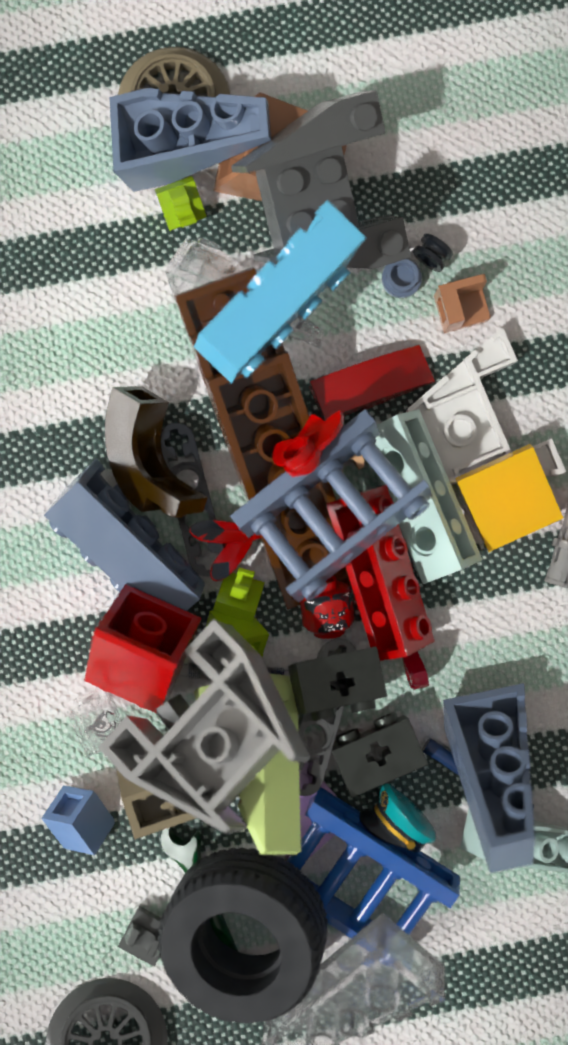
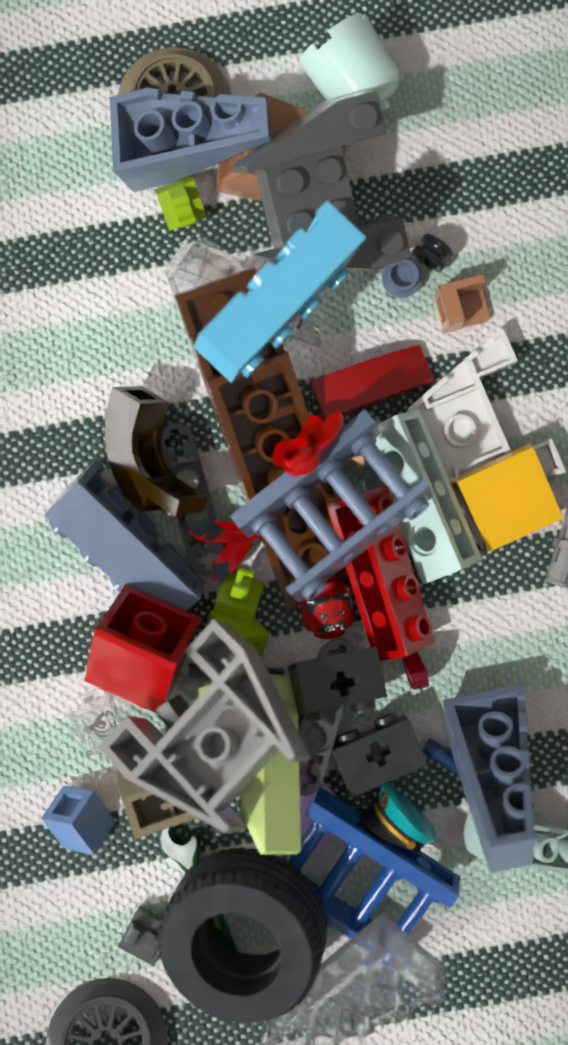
(352, 62): none -> light aqua cylinder

